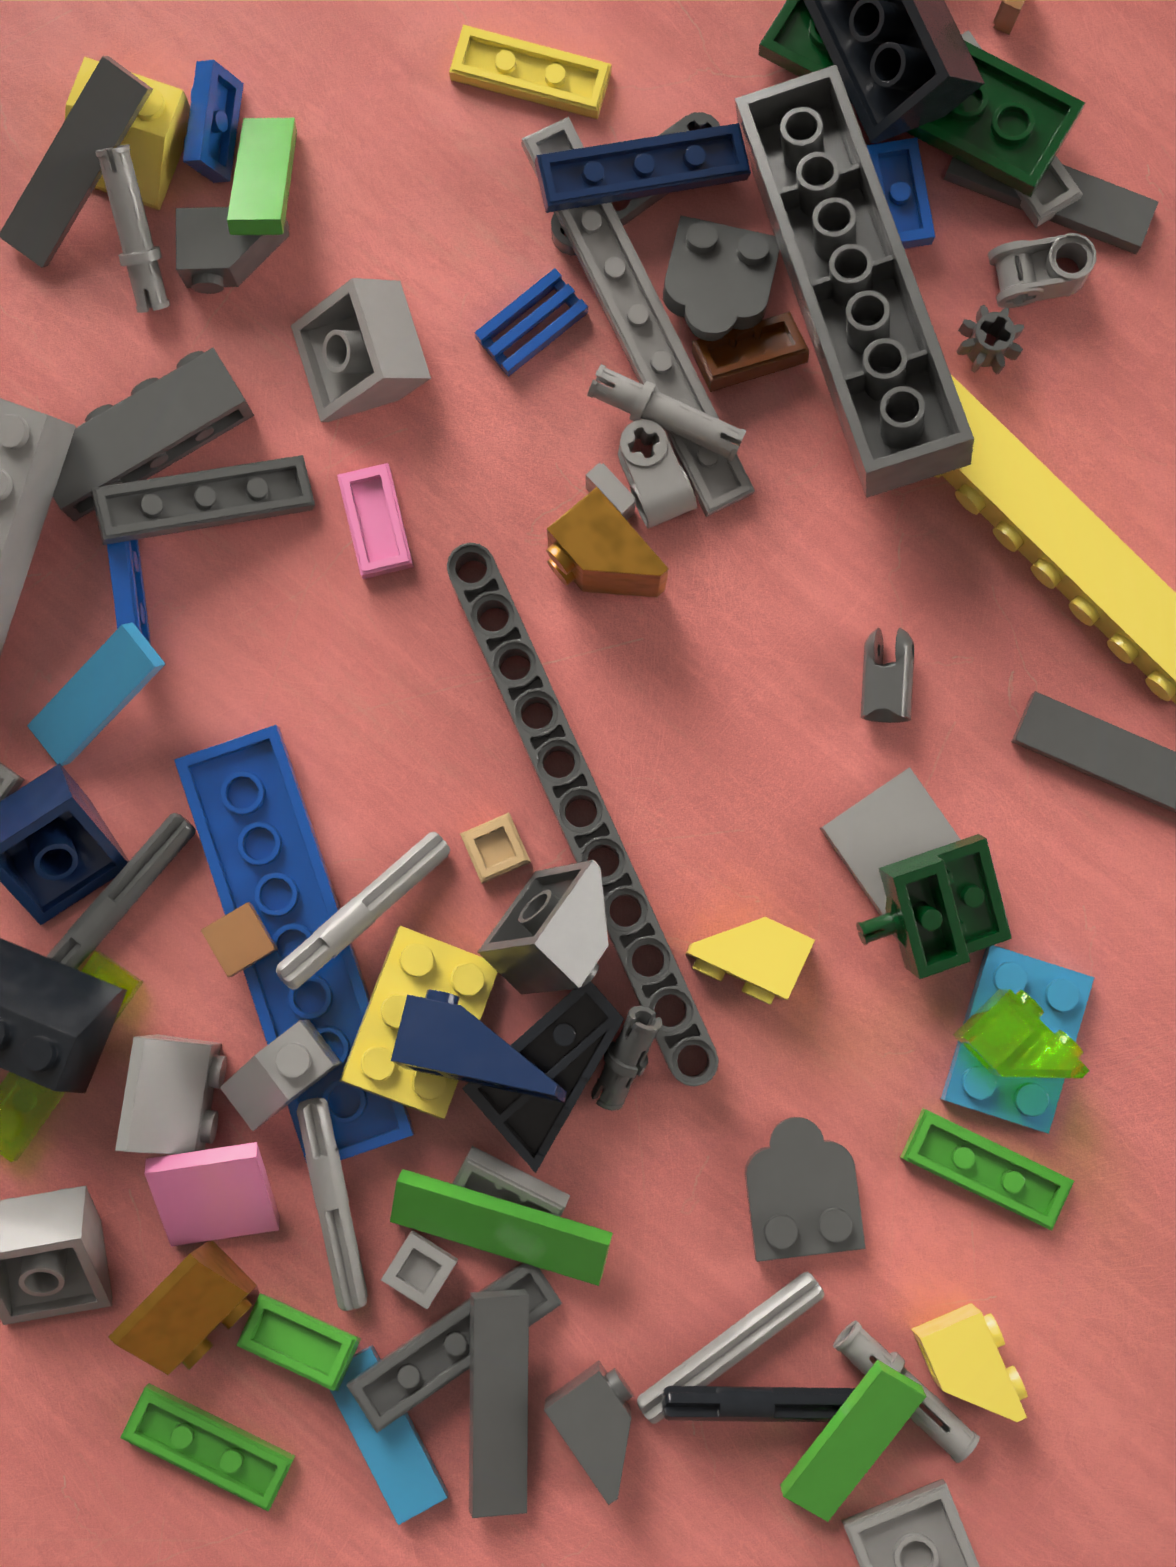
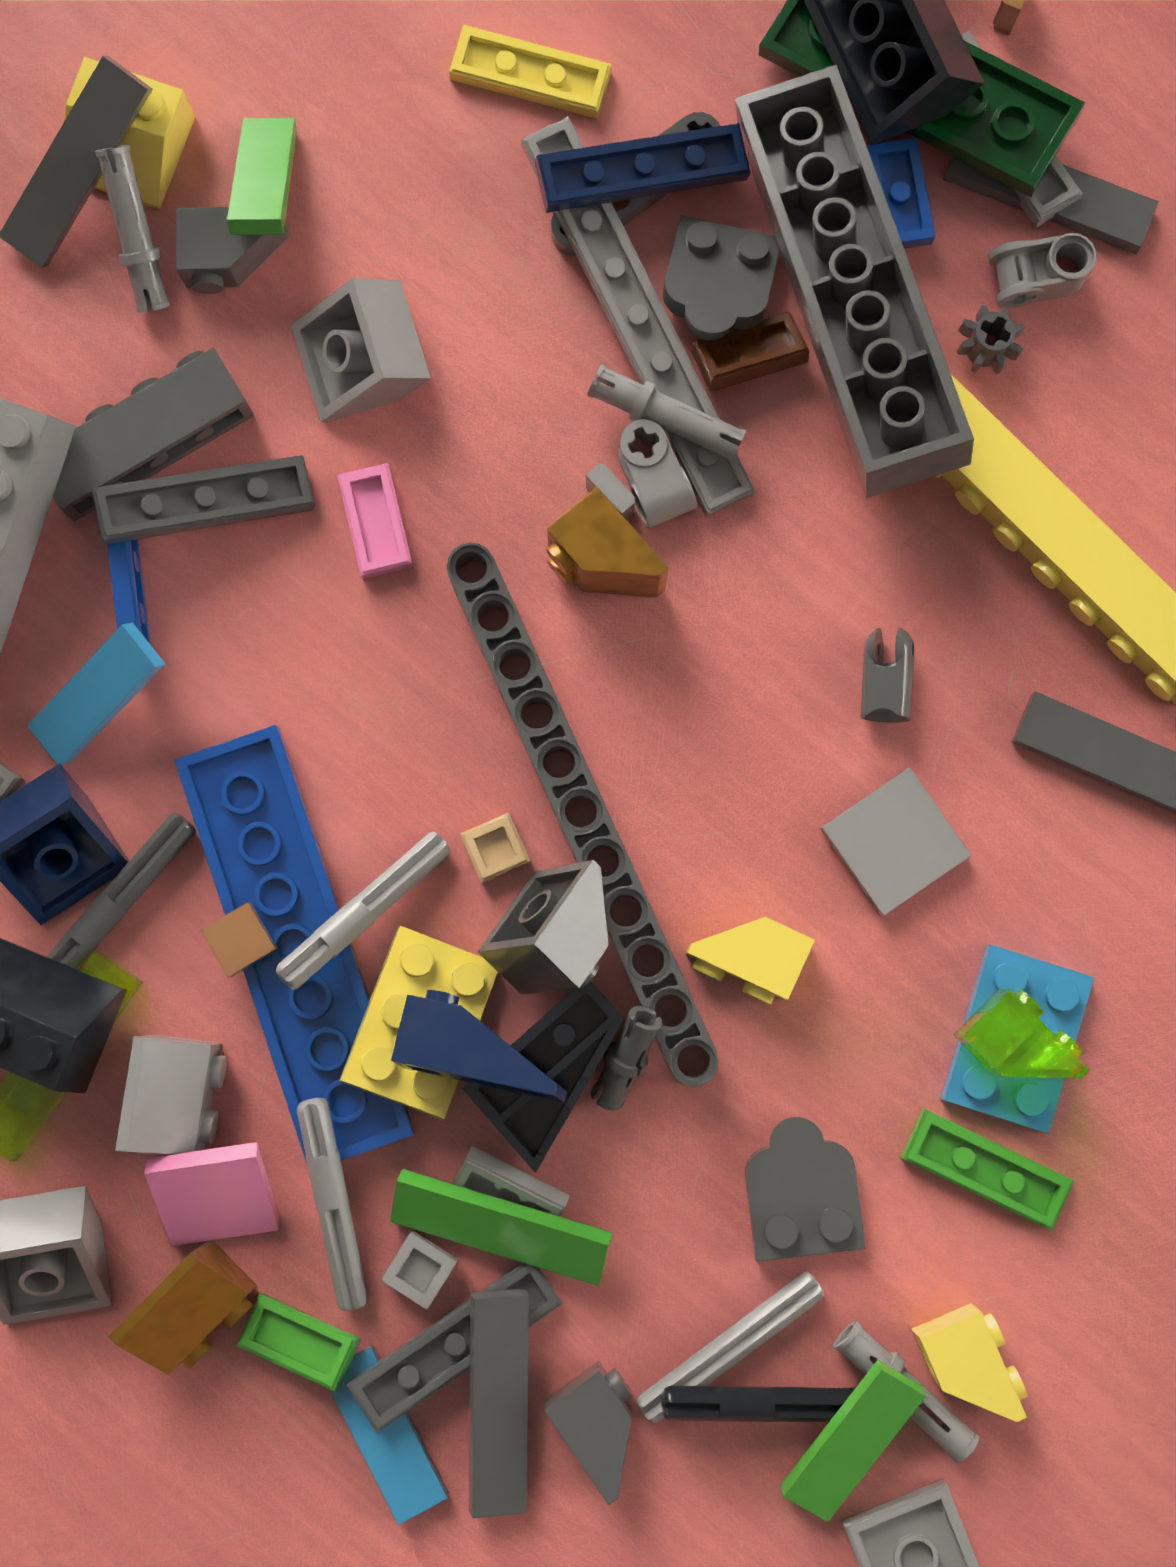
(207, 1446): bright green tile -> none
(213, 121): blue plate -> none
(280, 1073): light grey slope -> none
(518, 307): blue tile -> none
(941, 907): dark green plate -> none

